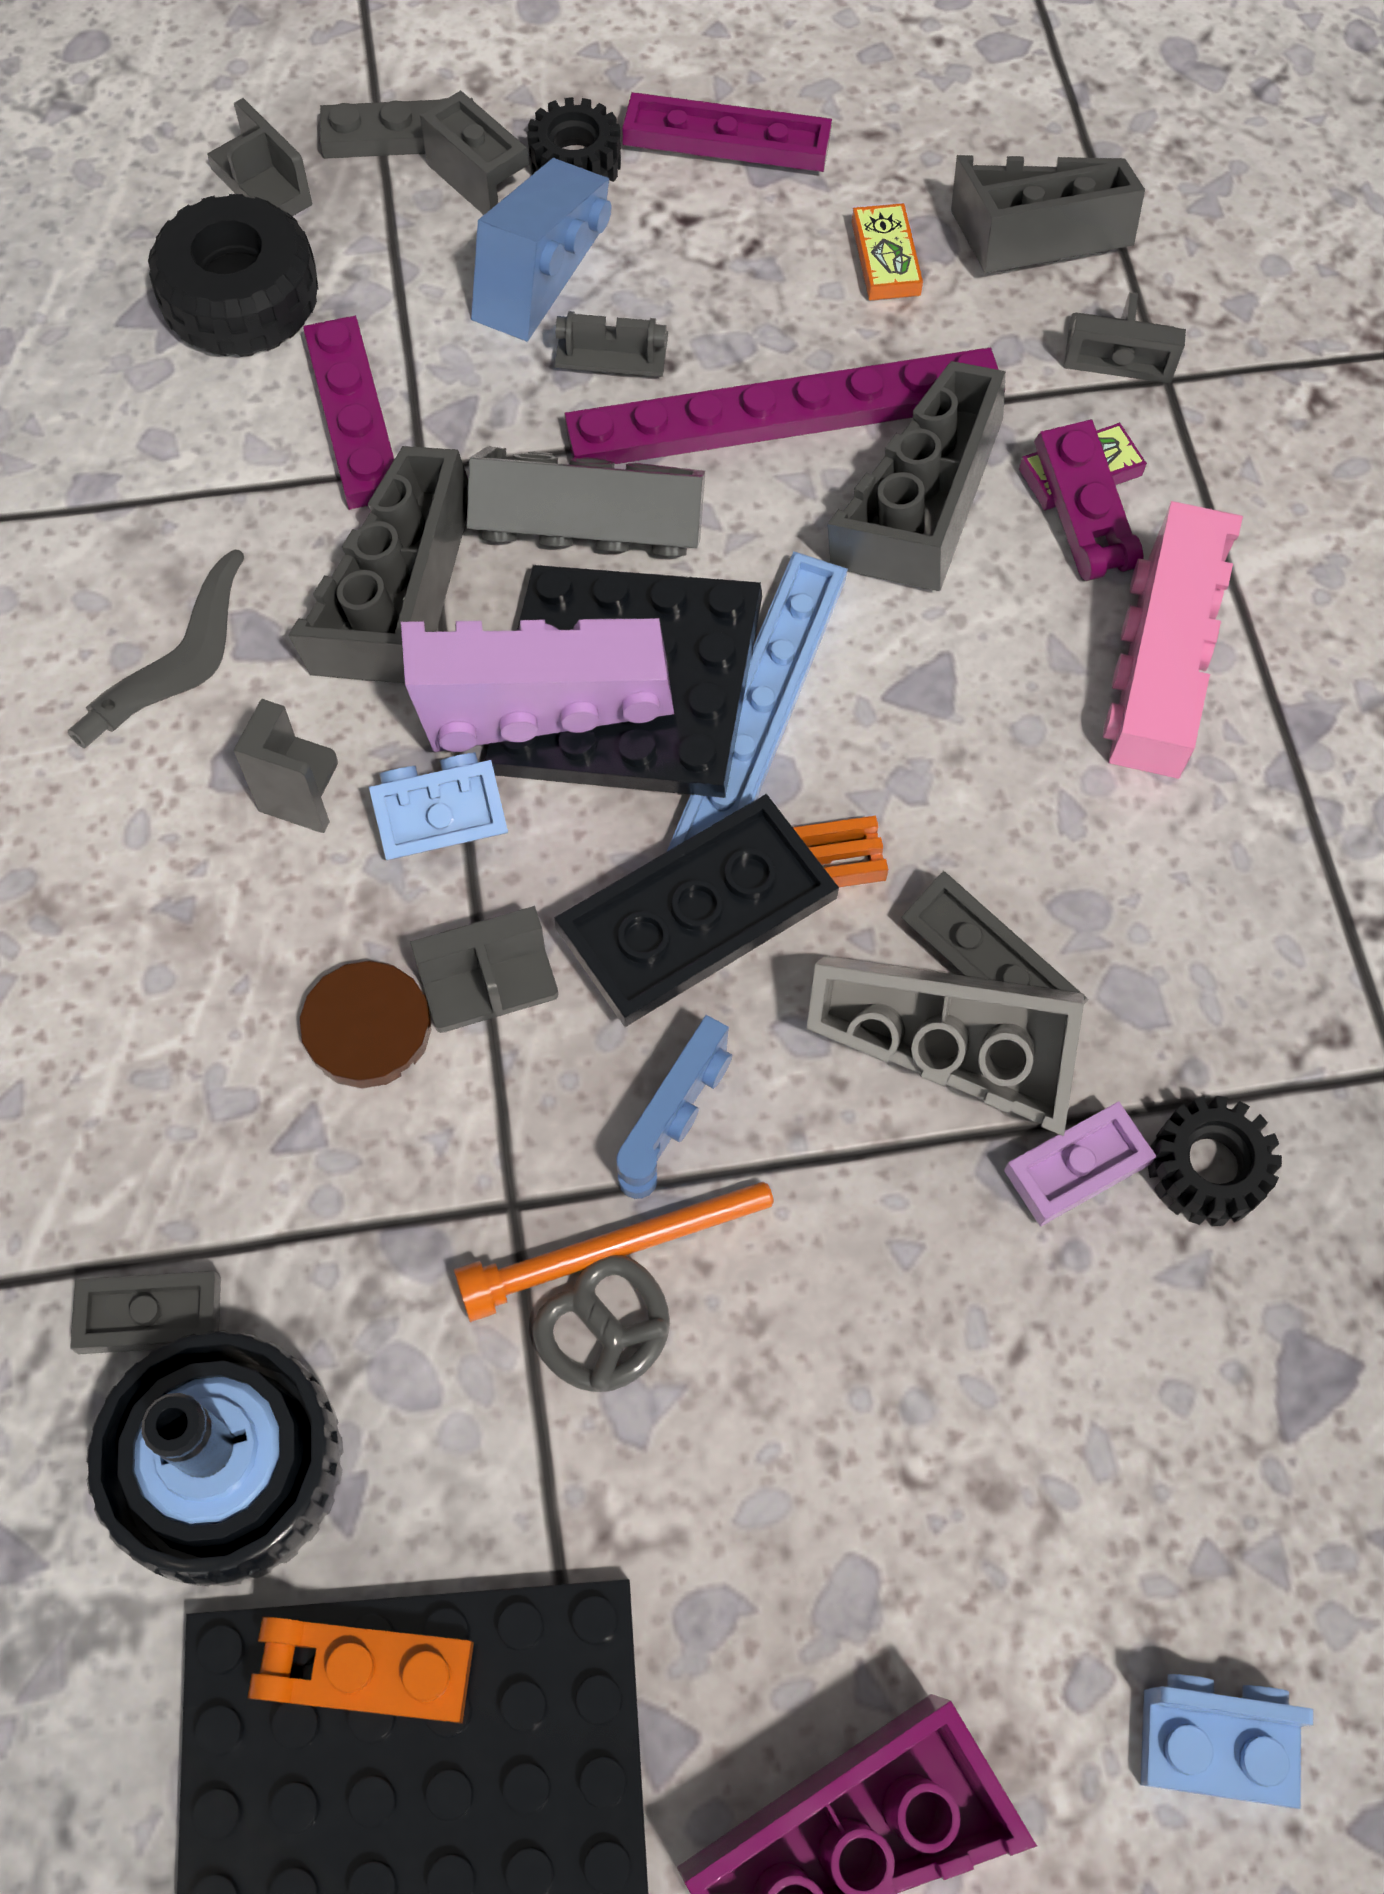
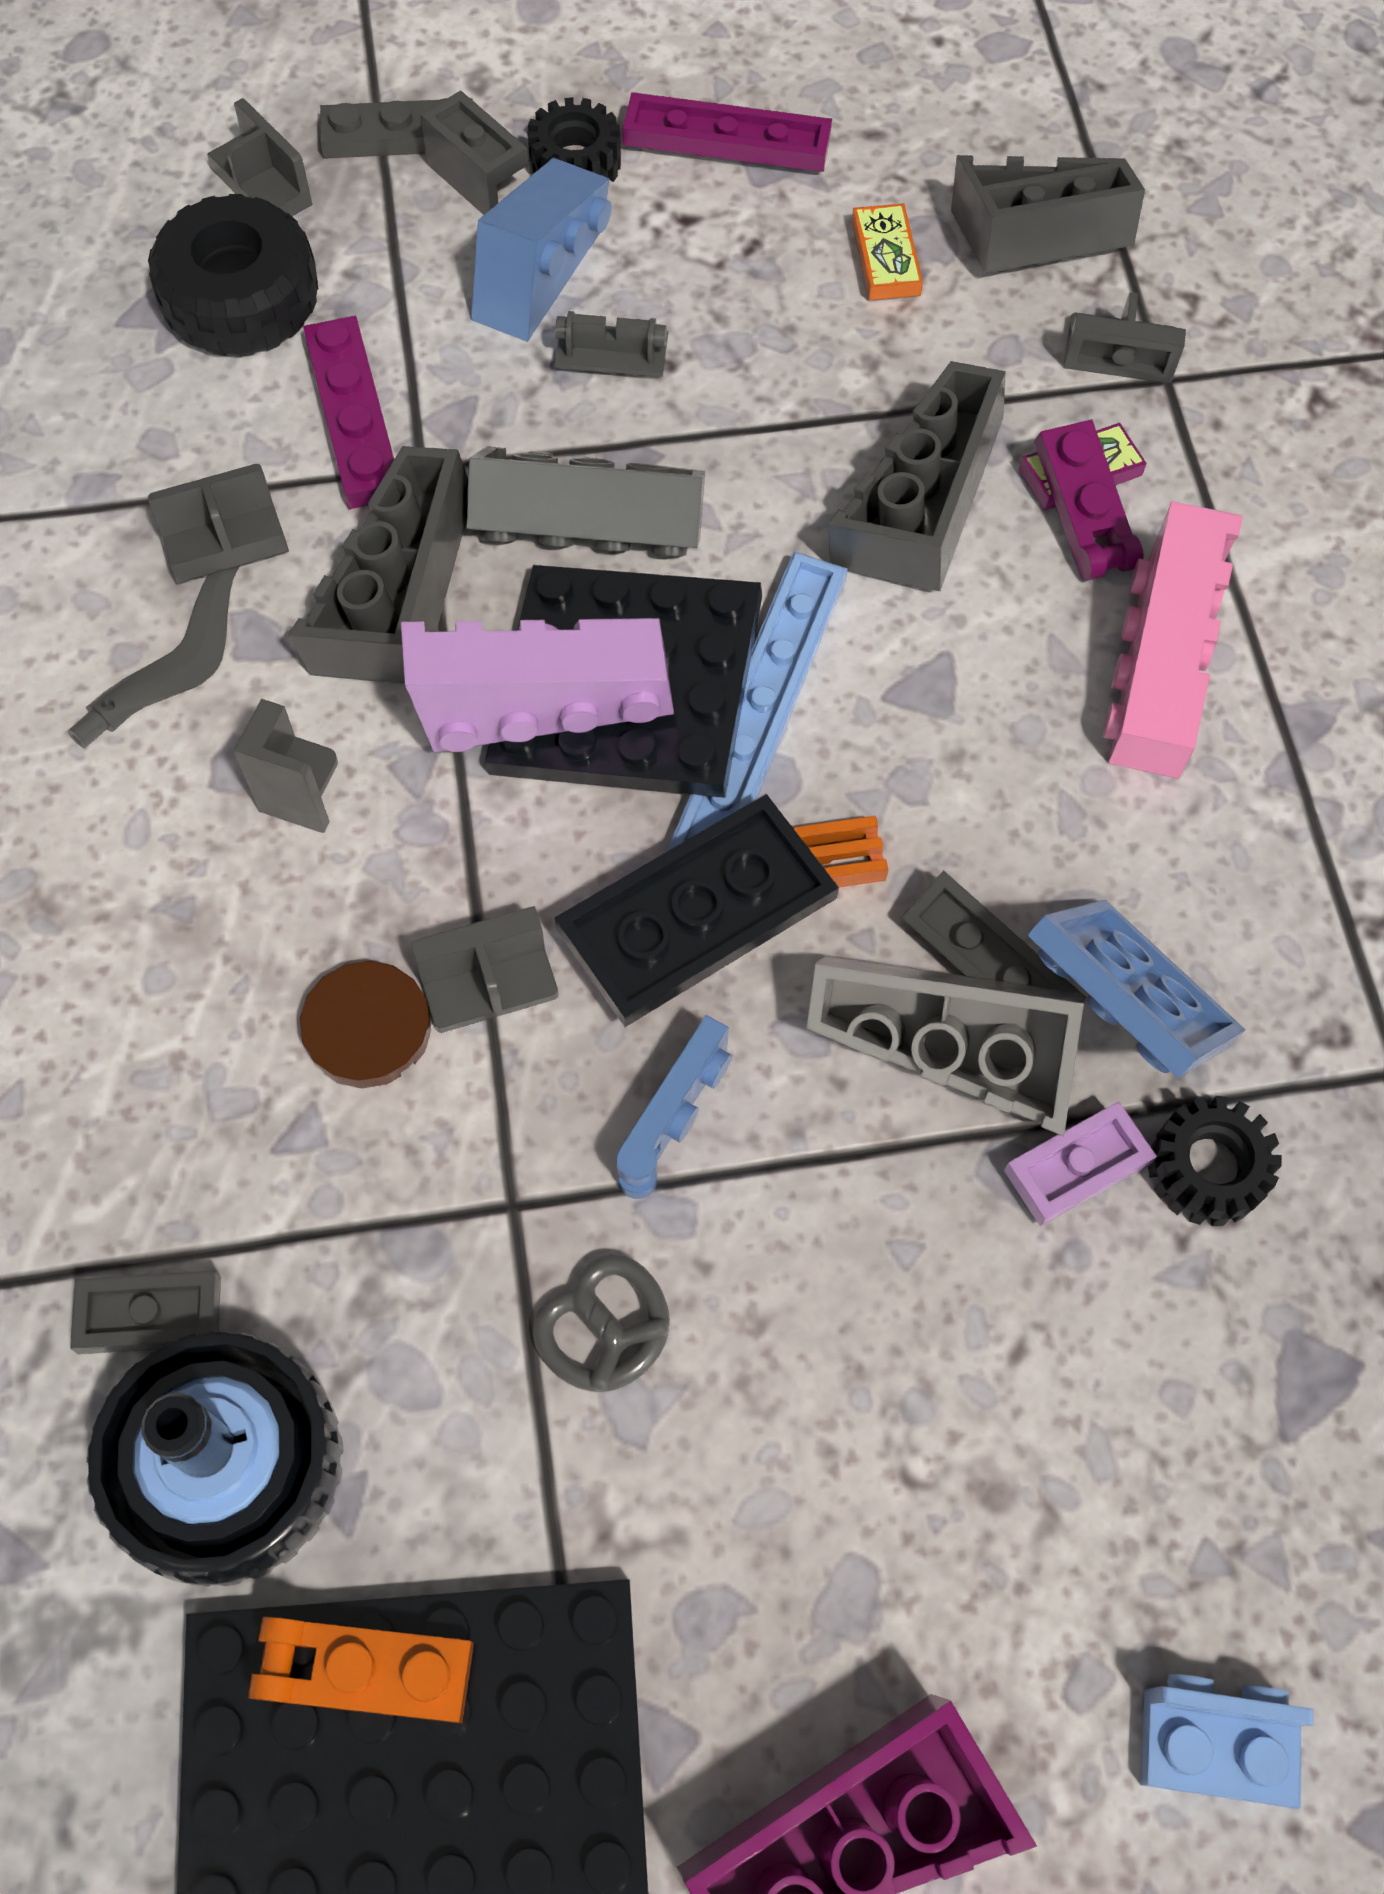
(218, 522): none -> dark grey panel
(437, 807): light blue bracket -> none
(488, 1286): orange piece -> none
(759, 410): magenta plate -> none
(1135, 986): none -> medium blue plate

